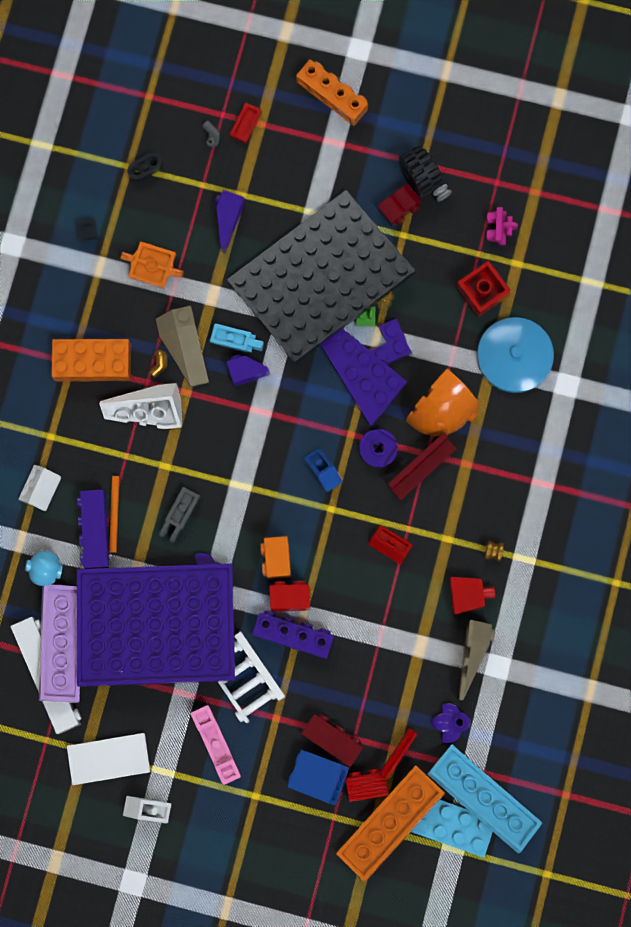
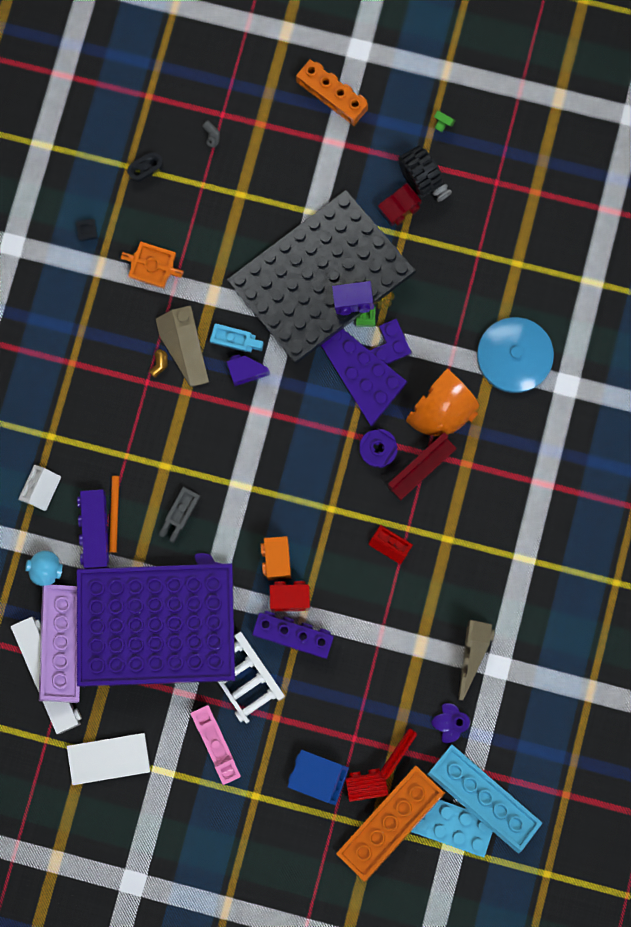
(91, 360): orange brick -> none
(147, 809): white slope -> none
(153, 406): white wedge -> none
(228, 212): dark purple slope -> none
(245, 123): red tile -> none
(323, 469): blue slope -> none
(333, 739): dark red brick -> none
(353, 298): none -> dark purple brick
(443, 121): none -> bright green tile
(469, 594): red torso -> none
(483, 289): red brick -> none
(494, 550): pearl gold wheel -> none
(502, 223): dark pink hips -> none

